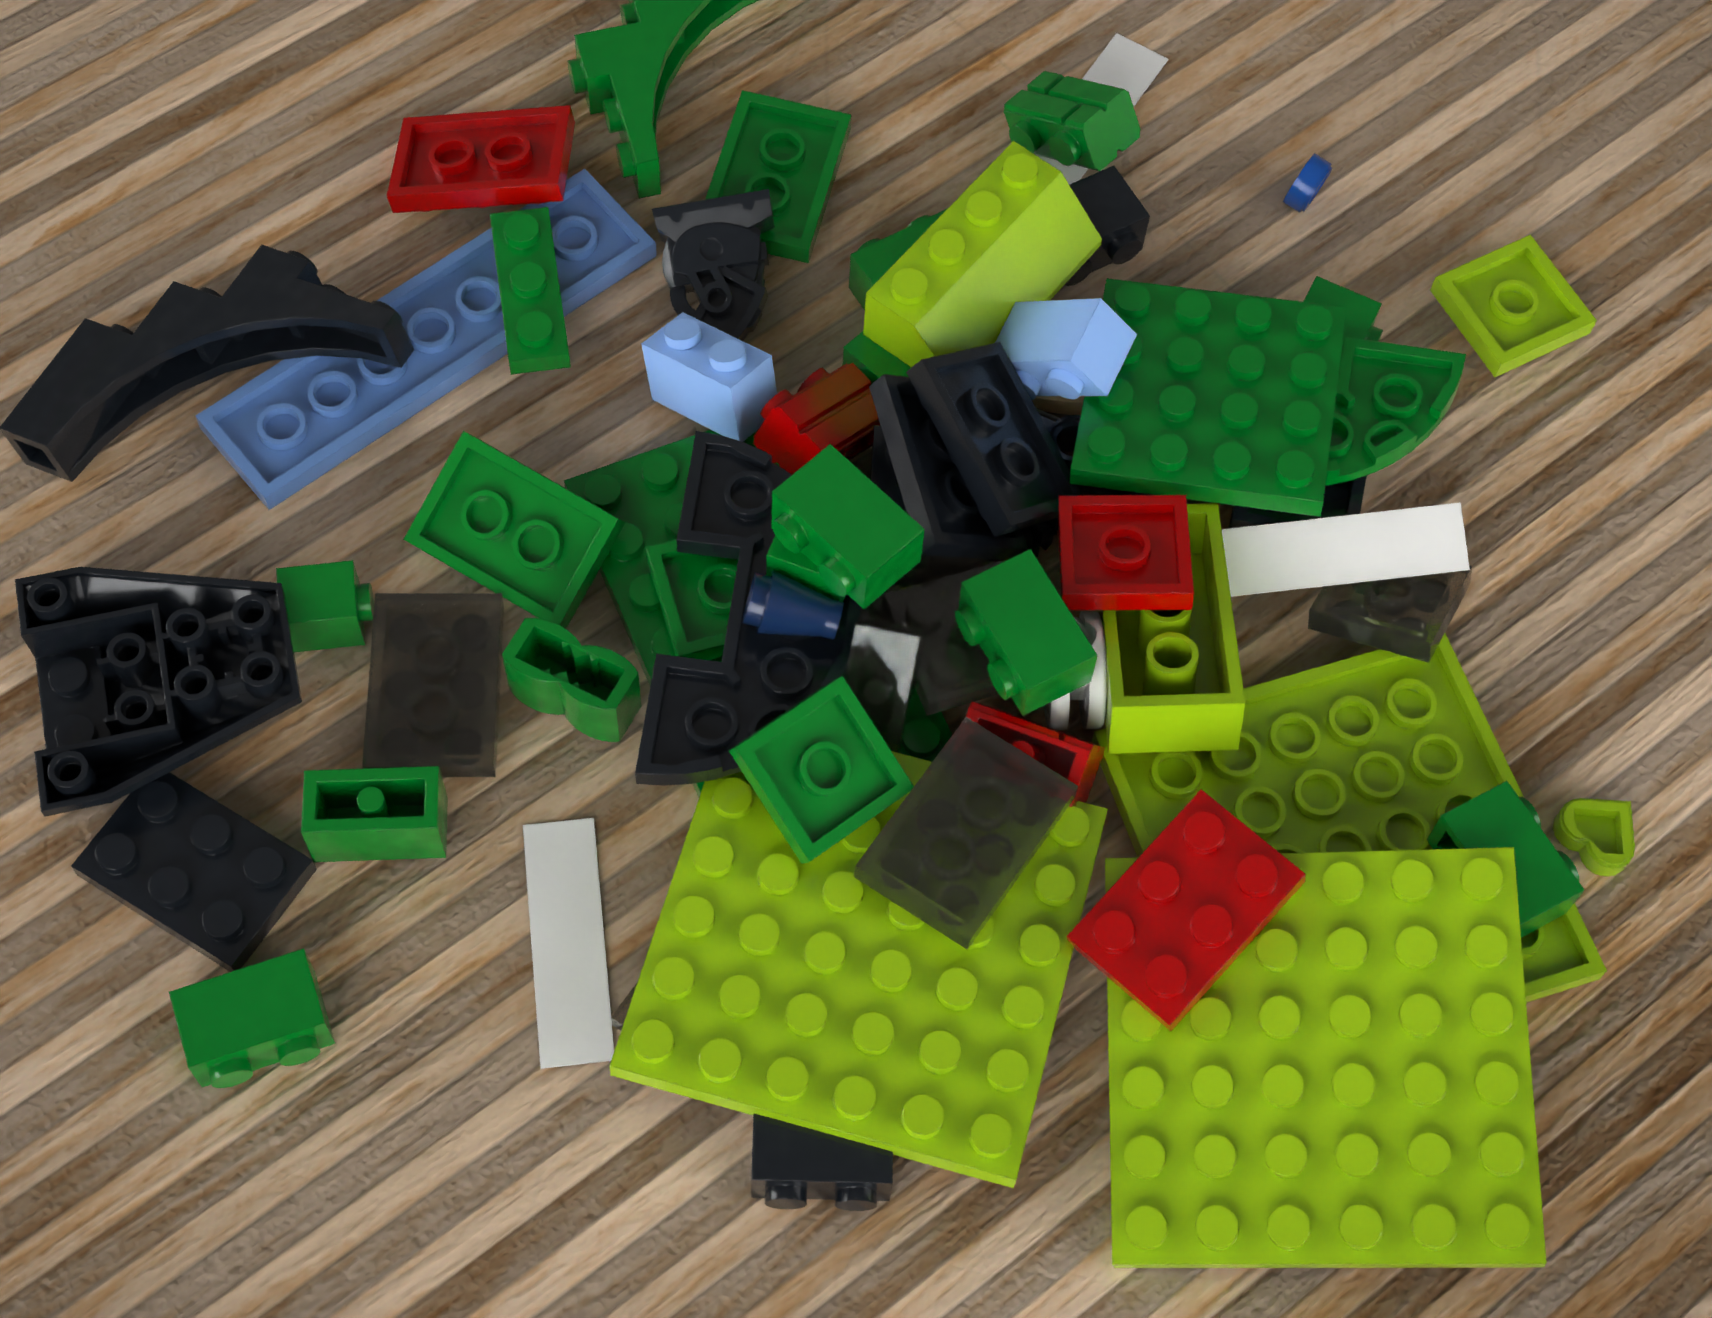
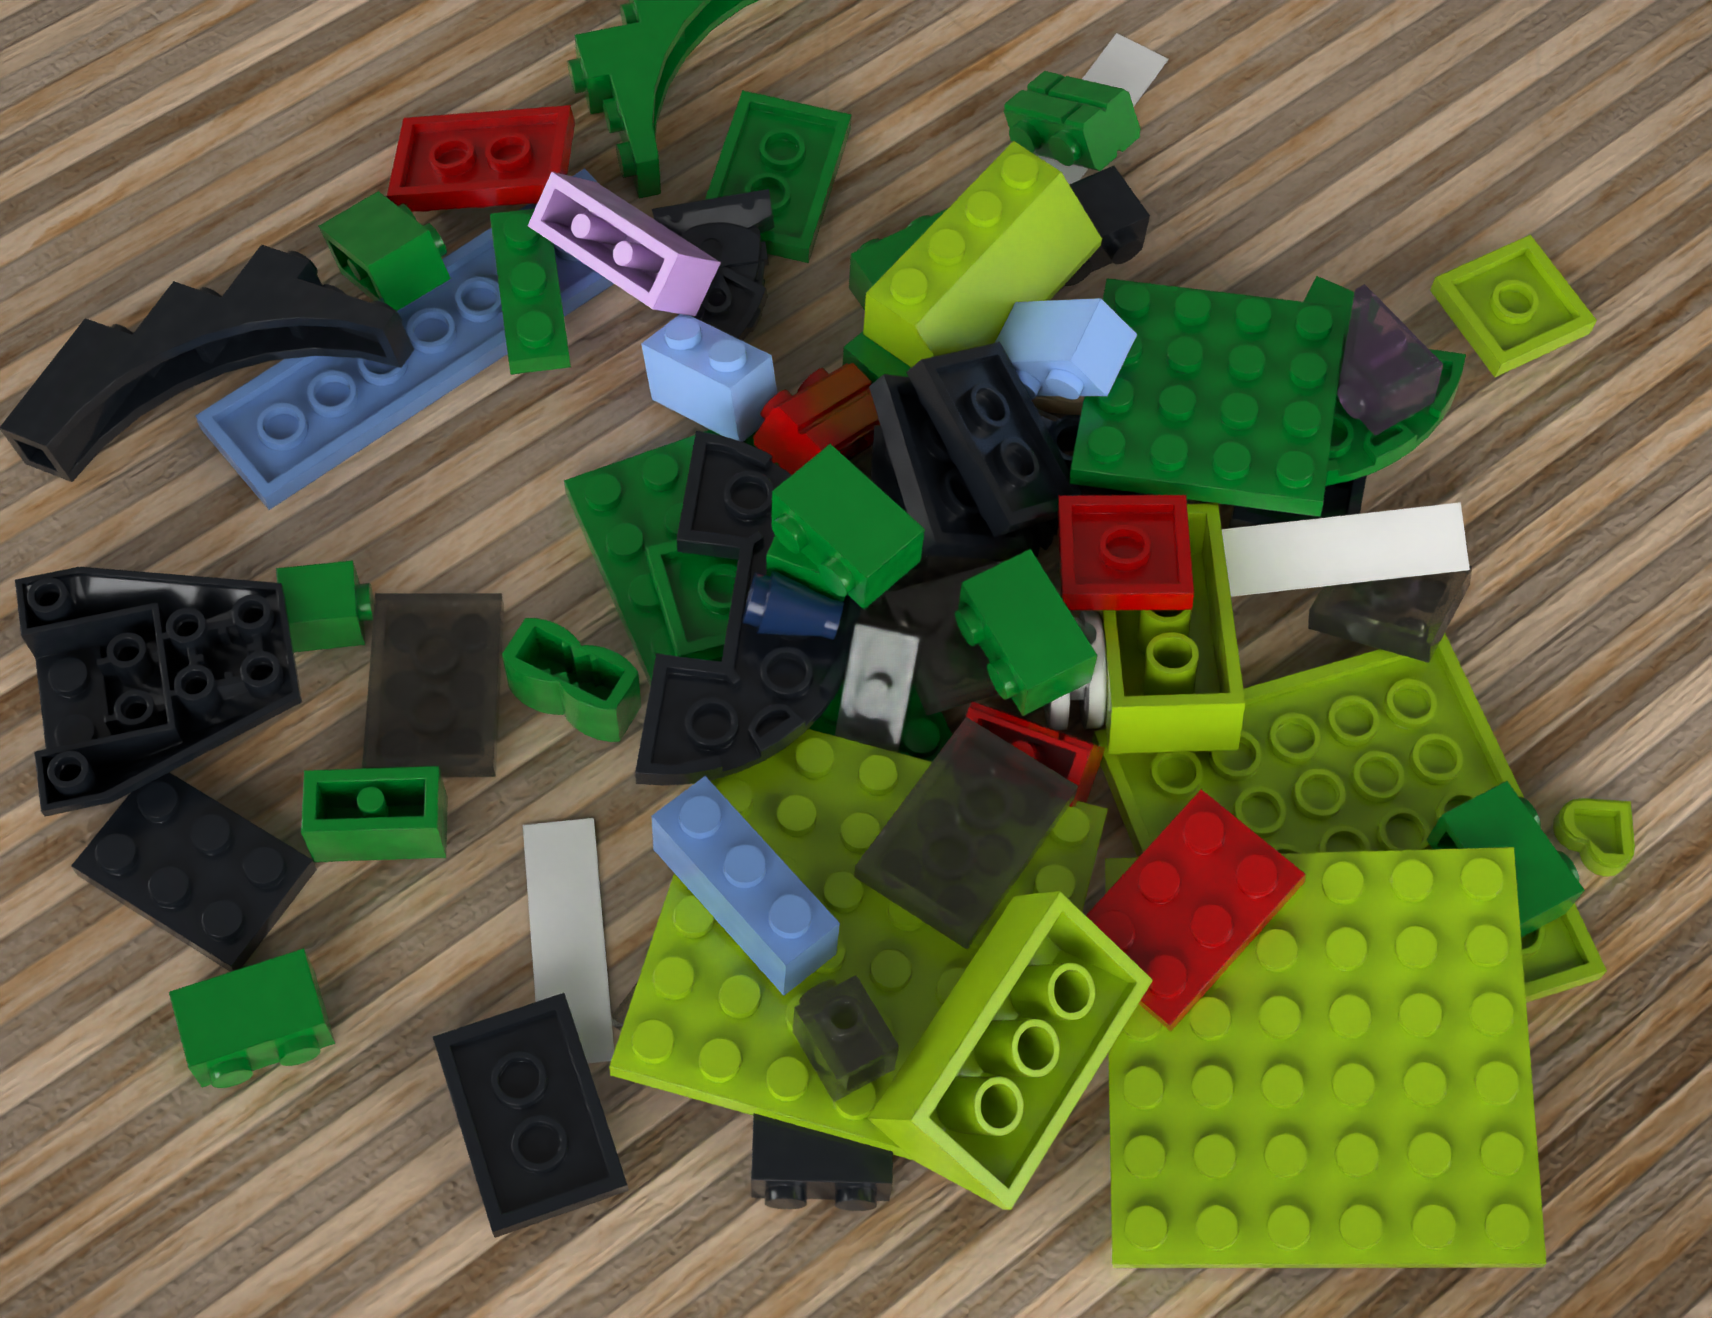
(386, 251): none -> green brick
(514, 530): green plate -> none
(530, 1115): none -> black plate
(624, 244): none -> lavender brick
(745, 885): none -> medium blue brick
(821, 769): green plate -> none
(844, 1036): none -> clear smoke brick
(1012, 1048): none -> lime slope
(1308, 183): blue tile -> none
(1384, 366): none -> clear purple slope

